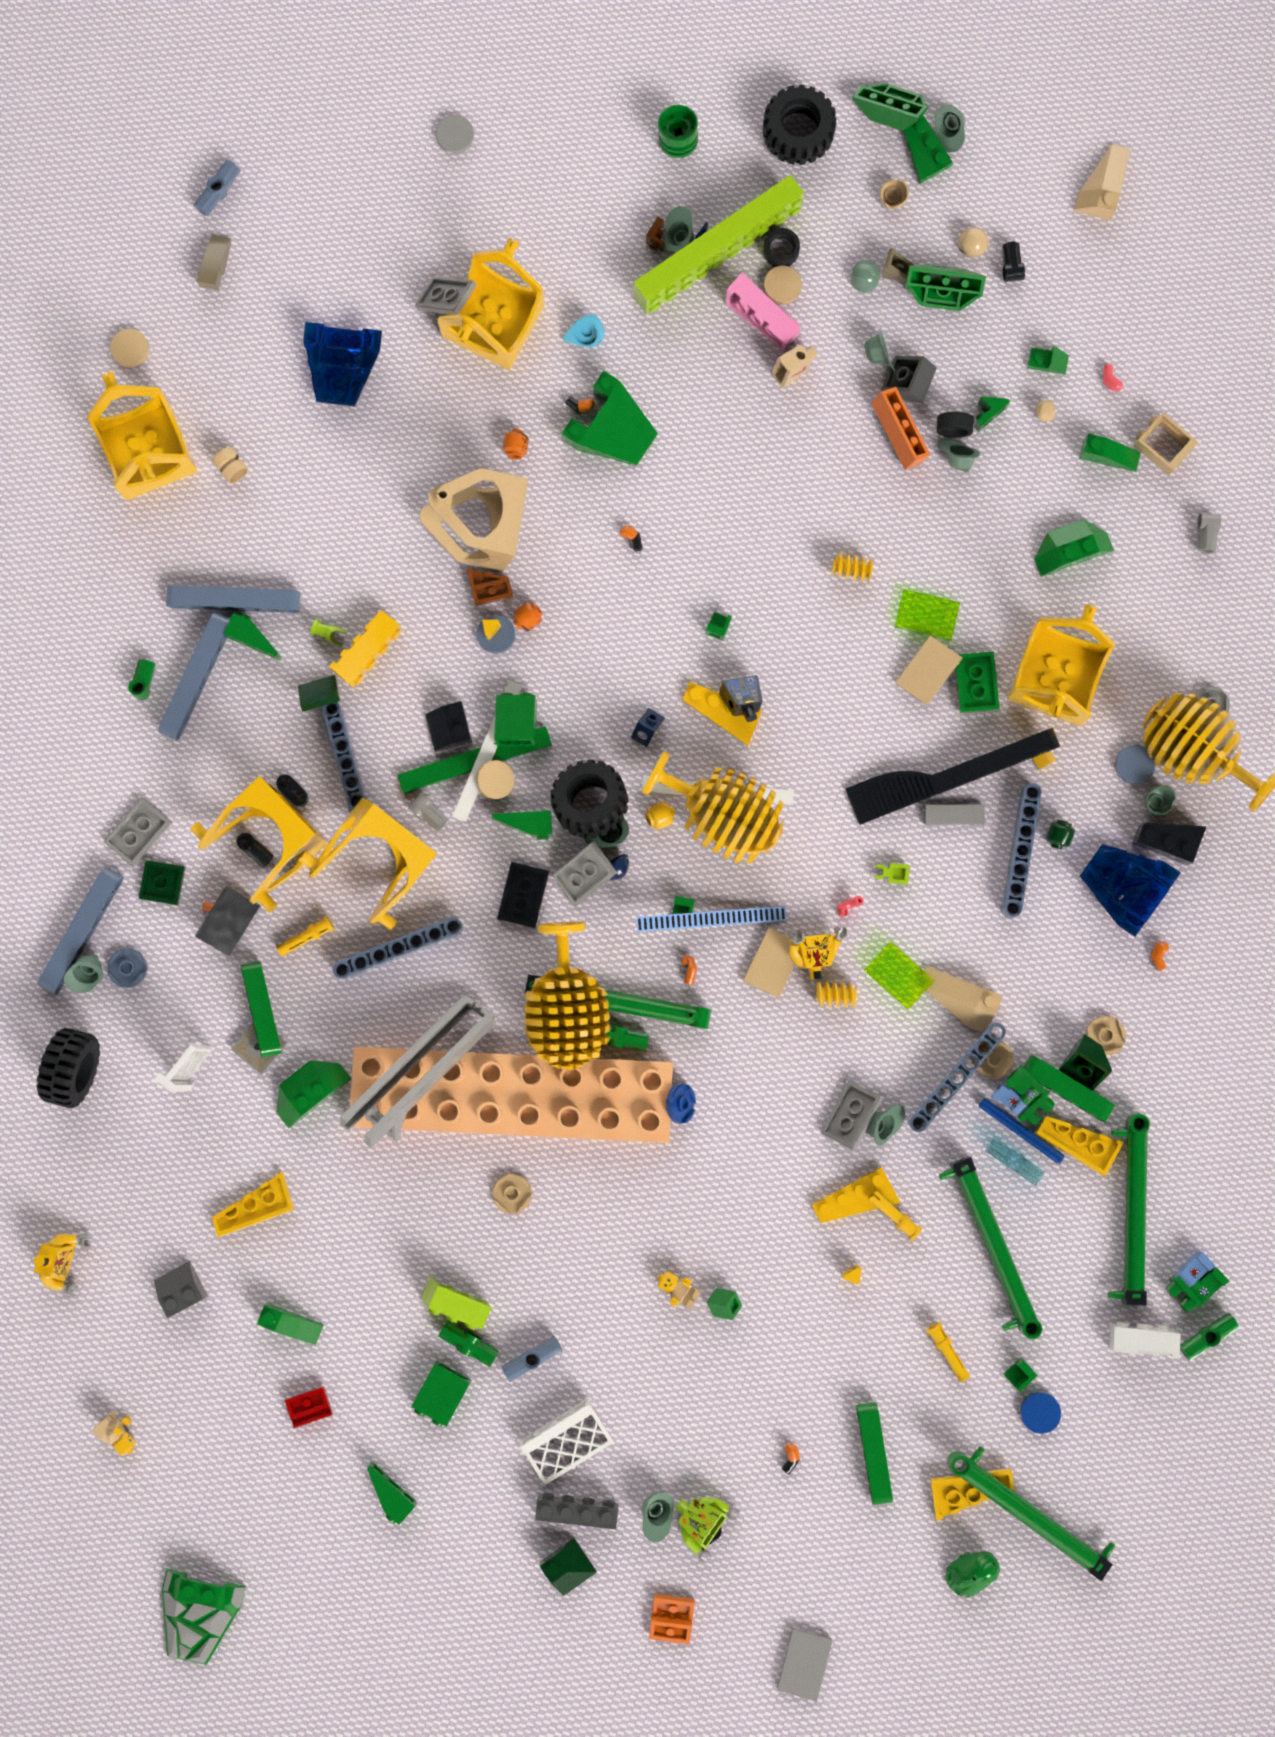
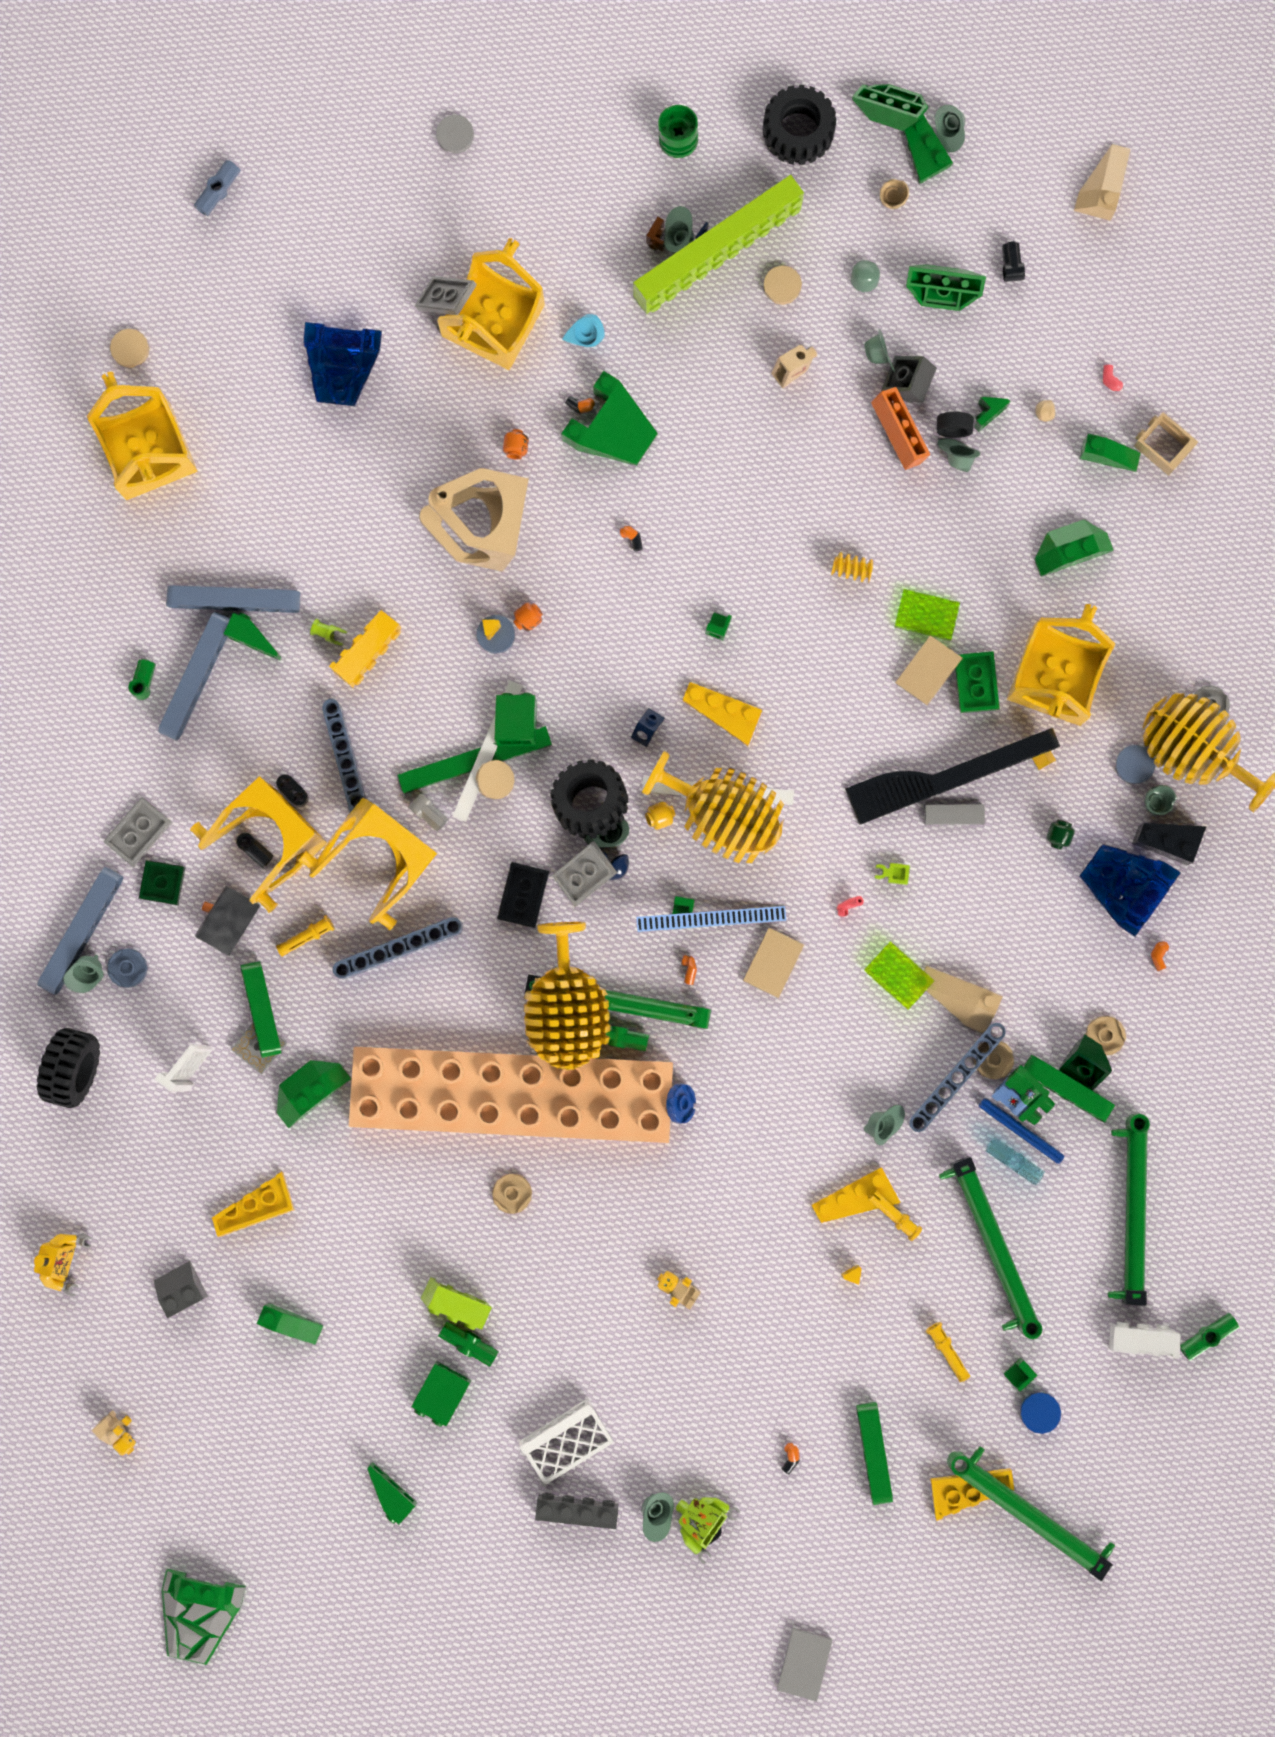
(214, 262): dark tan slope -> none
(231, 466): tan wheel -> none
(308, 1407): red plate -> none
(318, 693): dark green tile -> none
(393, 1120): light grey piece -> none
(449, 726): black slope -> none
(489, 587): dark orange wing -> none
(520, 1365): sand blue piece -> none
(534, 823): green slope -> none
(567, 1567): dark green slope -> none
(671, 1618): orange slope -> none
(724, 1304): green panel -> none
(742, 696): torso -> none
(761, 312): bright pink wedge -> none
(783, 233): black tyre -> none
(815, 950): yellow torso -> none
(835, 994): yellow piece -> none
(851, 1115): light grey tile -> none
(896, 266): dark tan slope -> none
(972, 1573): green piece -> none
(973, 242): tan hair -> none
(1026, 842): sand blue beam -> none
(1049, 361): green slope -> none
(1083, 1145): yellow wing -> none
(1196, 1281): green hips -> none
(1208, 527): light grey piece -> none

